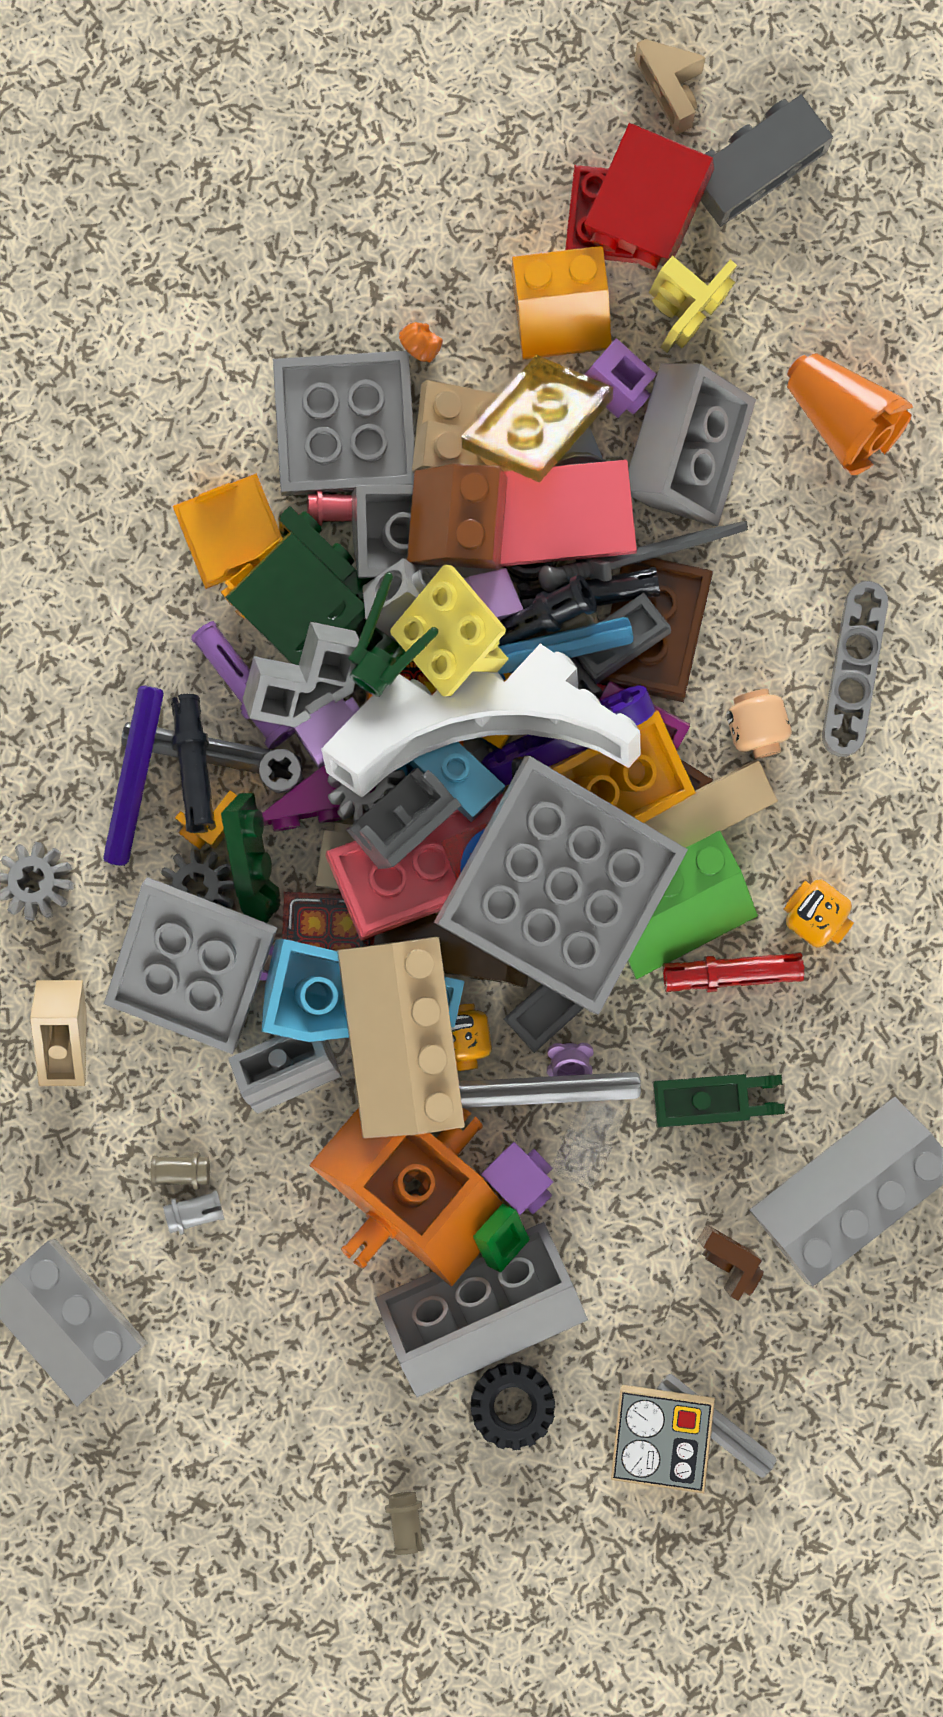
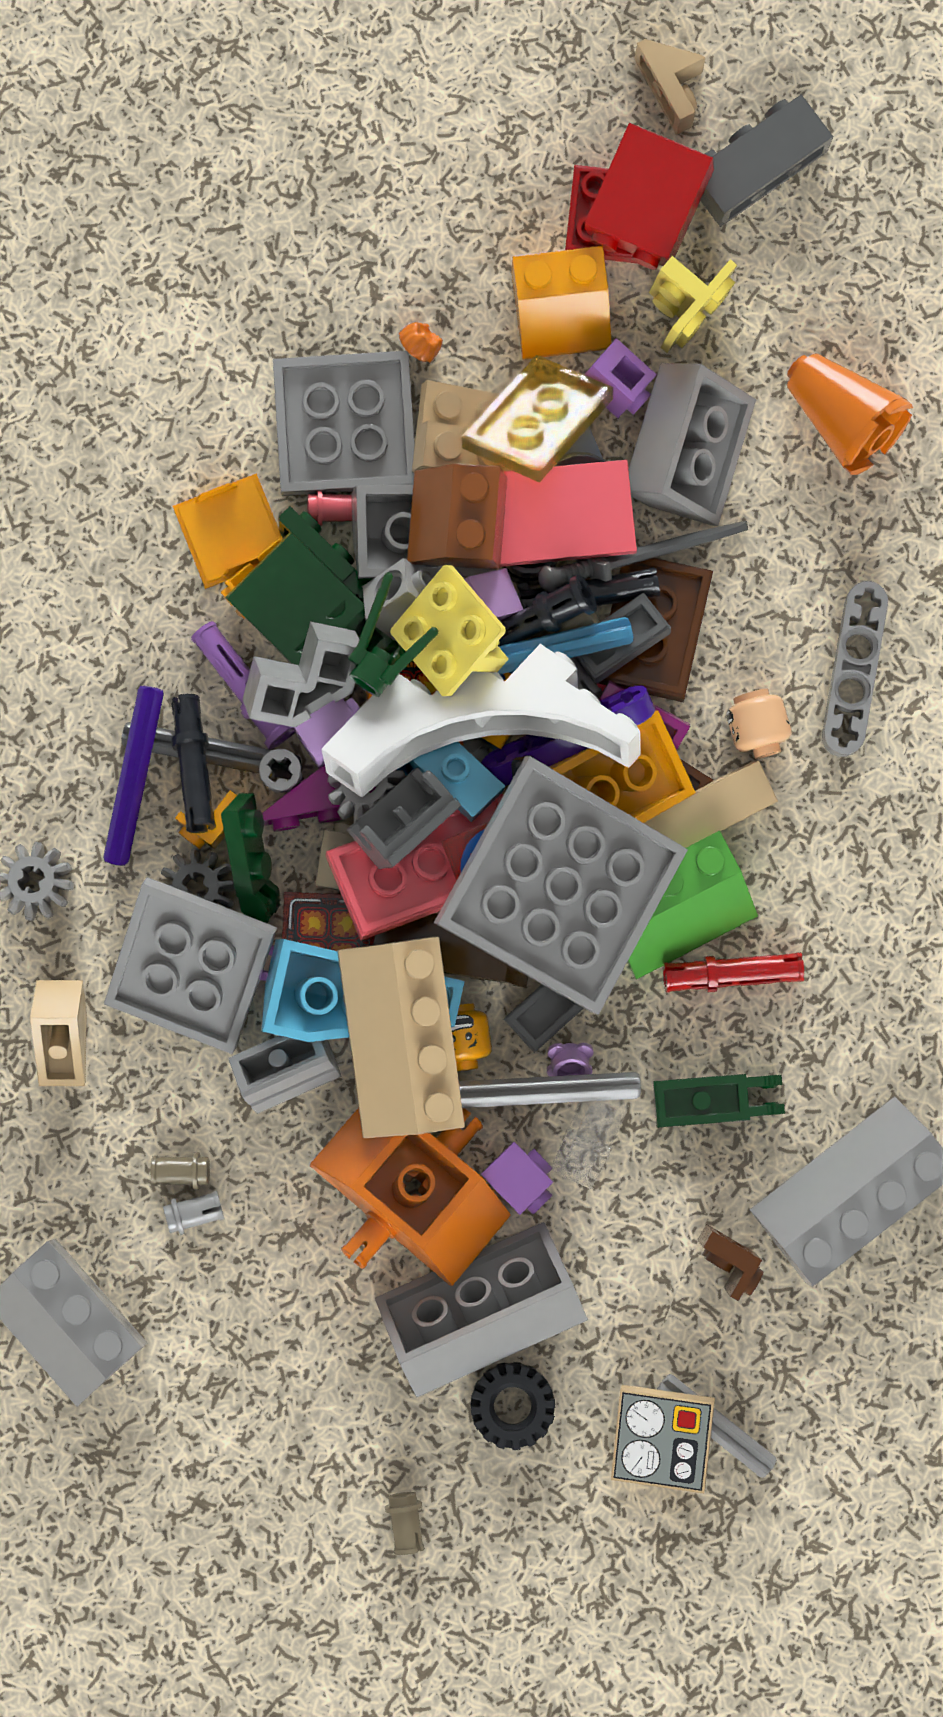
(501, 1238): green plate -> none
(819, 913): light orange head -> none

